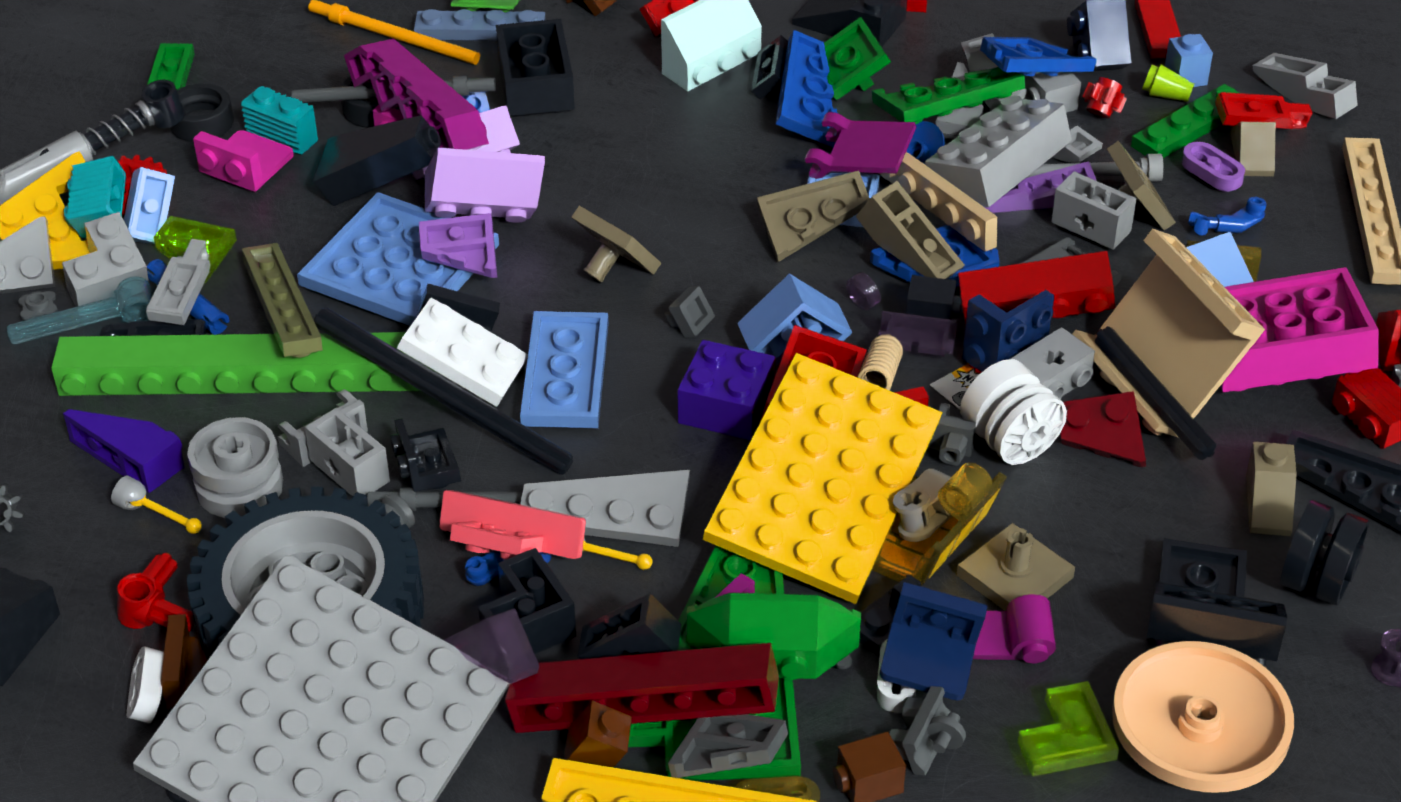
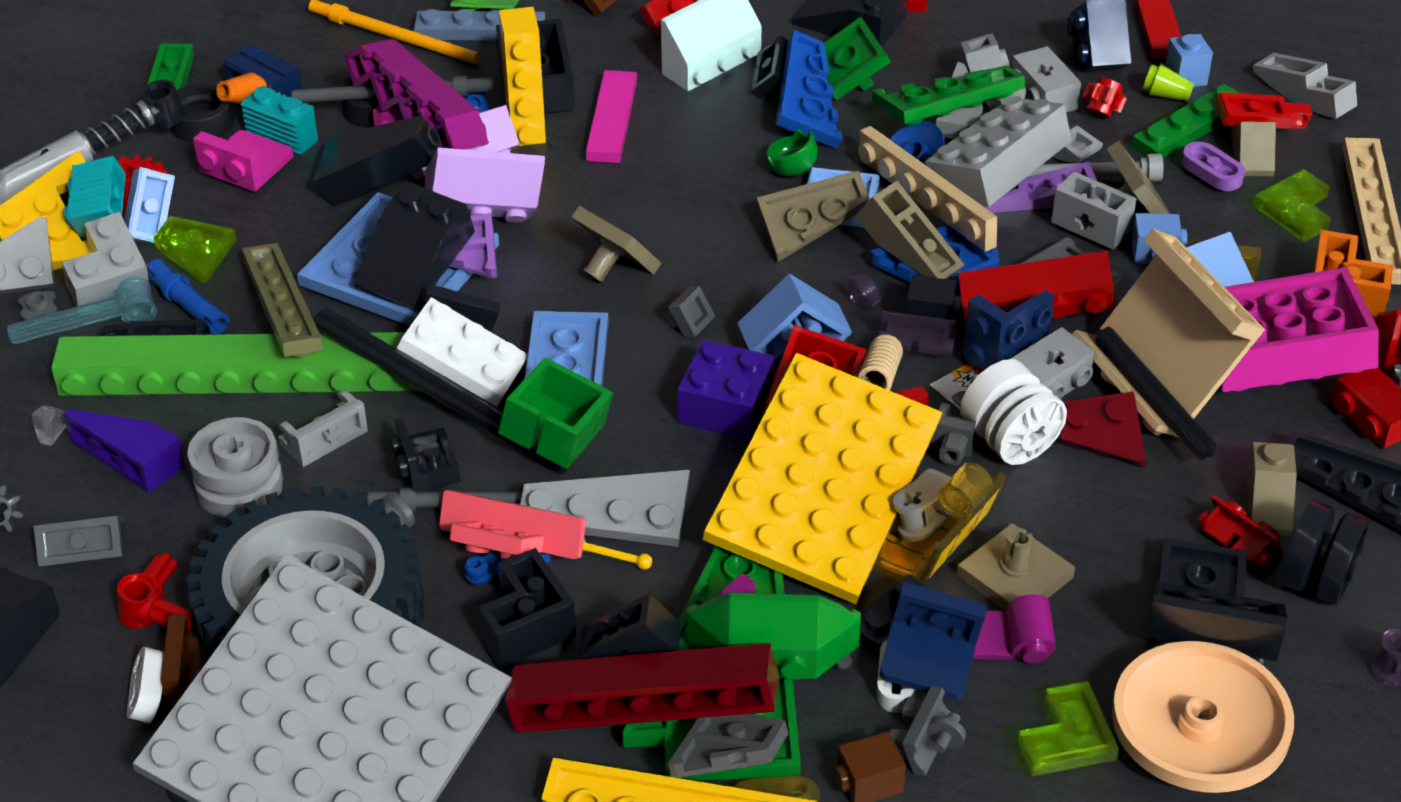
(48, 423): none -> clear tile
(79, 540): none -> dark grey panel
(131, 495): hinge -> none
(180, 285): light grey hinge -> none
(239, 87): none -> orange cone
(278, 74): none -> dark blue brick
(347, 453): light grey brick -> none
(413, 245): none -> black slope
(498, 646): clear purple slope -> none
(523, 73): none -> yellow brick
(555, 412): none -> green piece
(598, 736): reddish brown brick -> none
(611, 117): none -> dark pink tile
(793, 154): none -> green hair
(861, 146): magenta flag -> none
(1032, 56): blue wing -> none
(1143, 225): none -> medium blue brick
(1231, 520): none -> red hinge
(1234, 223): blue arm -> none
(1292, 204): none -> clear neon green plate
(1371, 278): none -> orange brick

